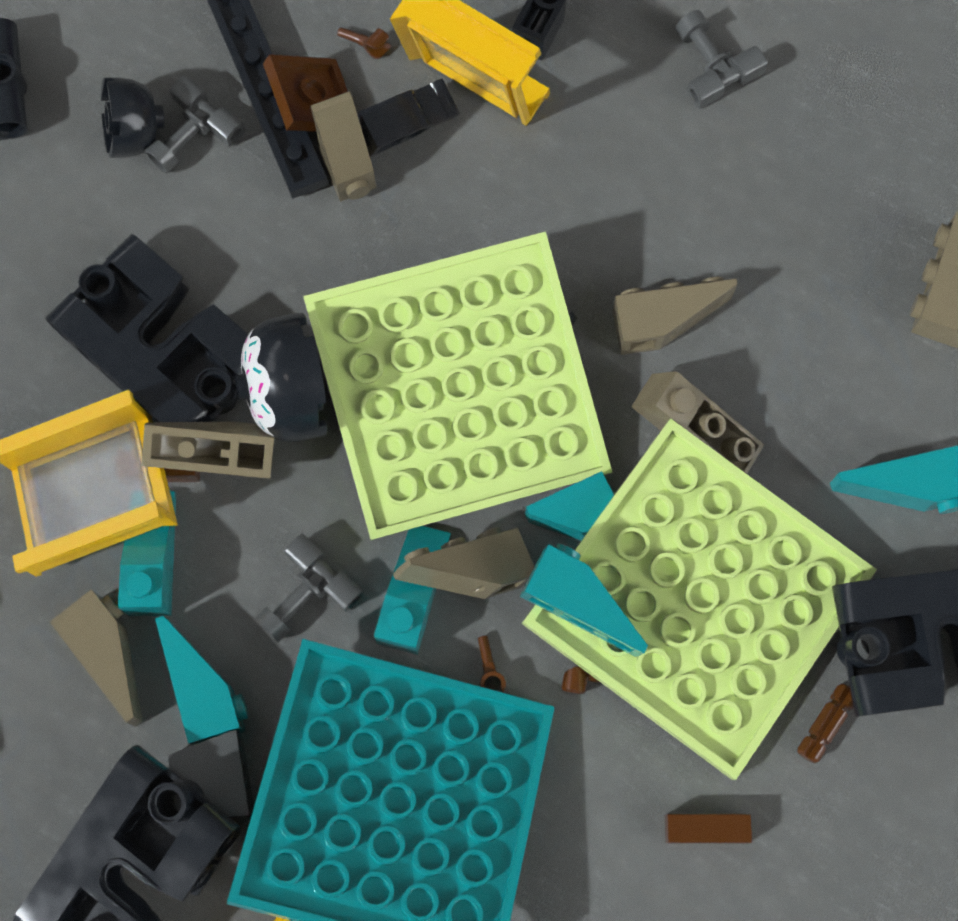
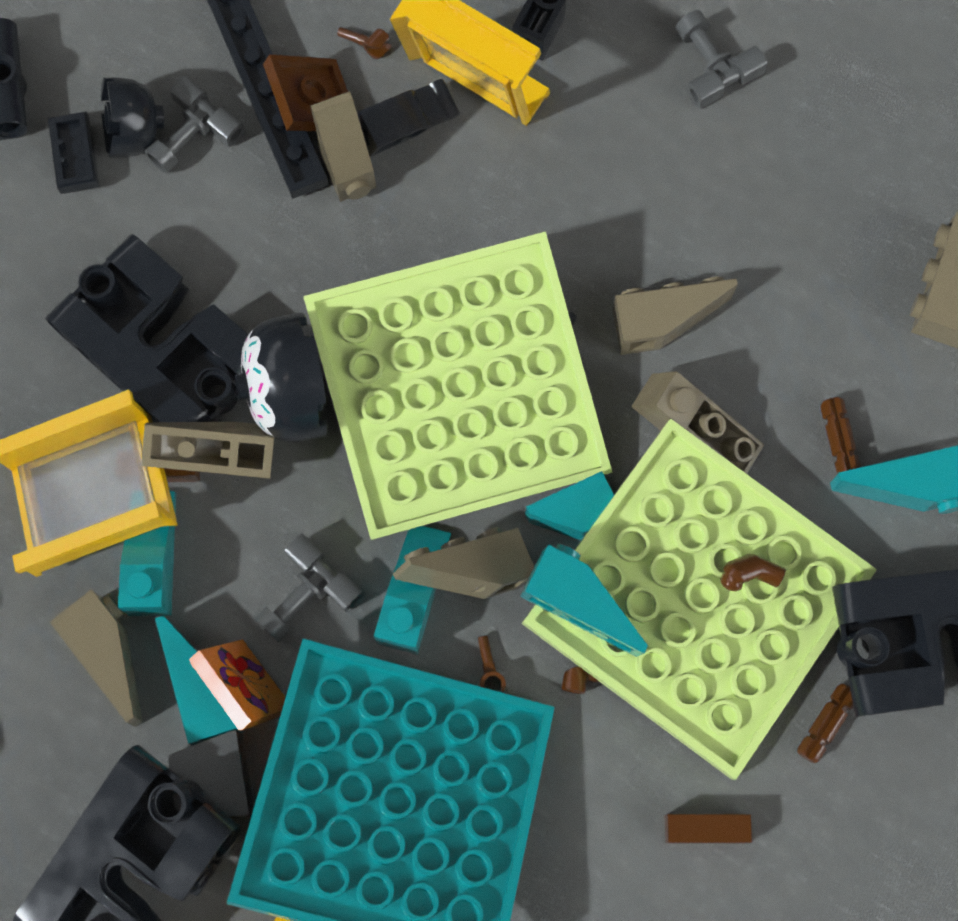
(73, 152): none -> black plate
(239, 683): none -> orange tile
(748, 568): none -> reddish brown arm
(840, 434): none -> reddish brown axle

